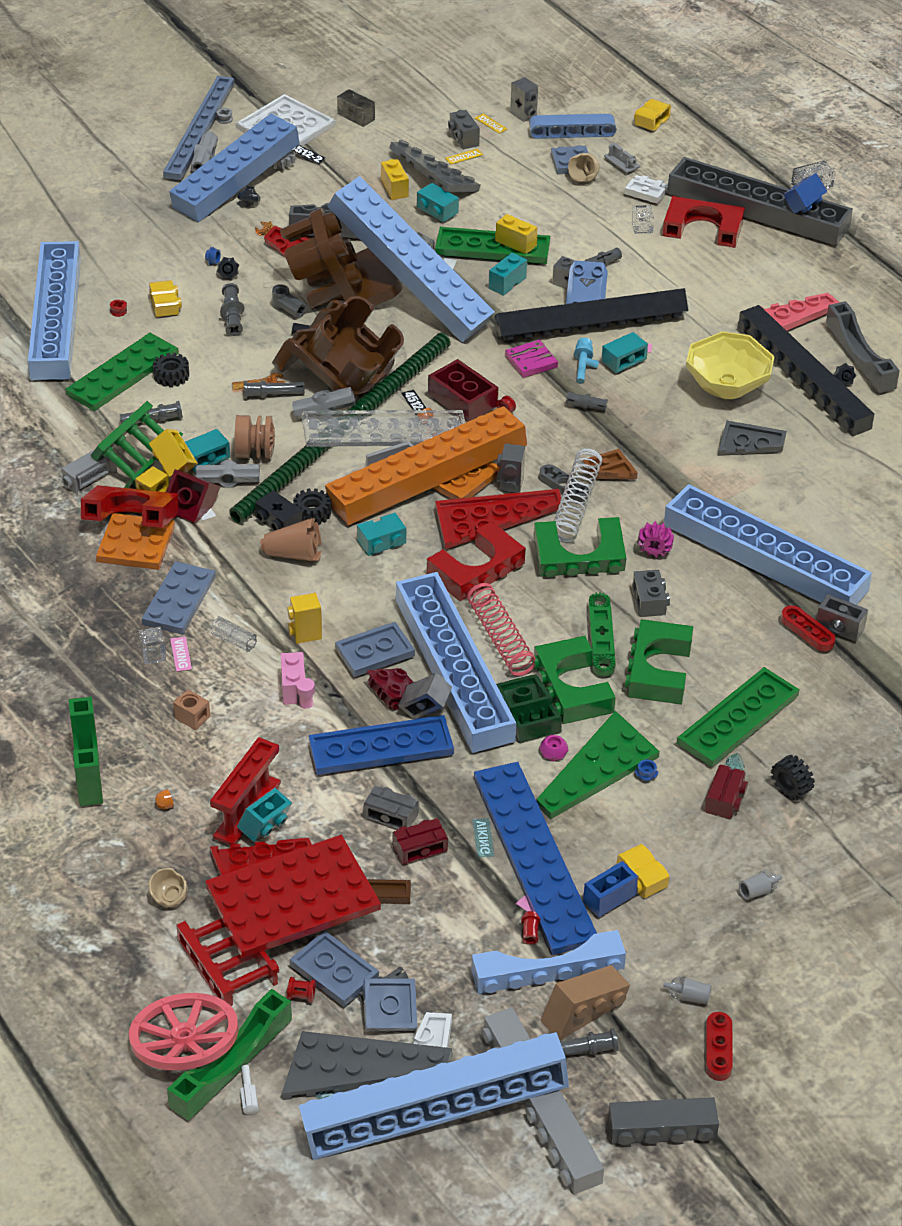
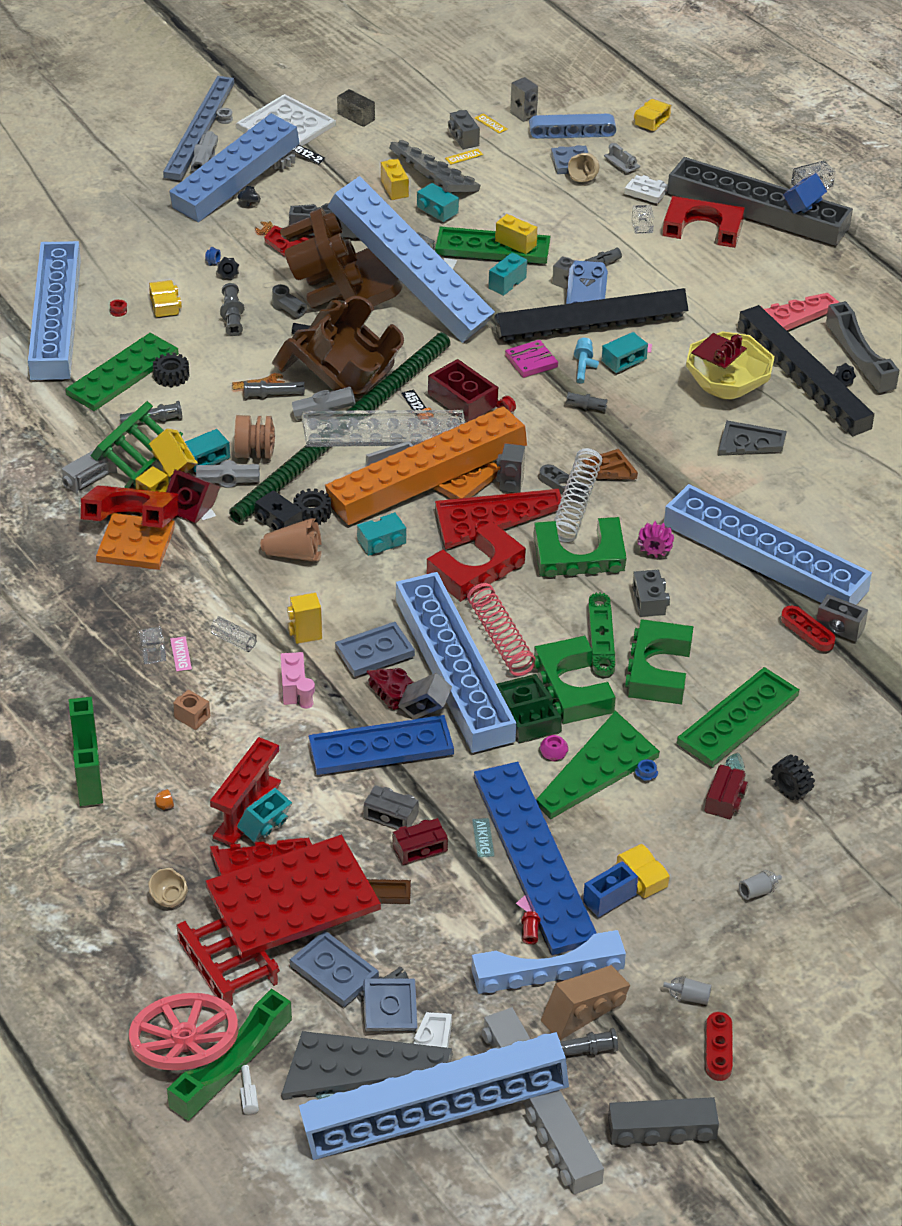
(178, 597): sand blue plate -> none
(292, 991): red bush -> none
(720, 350): none -> dark red hinge

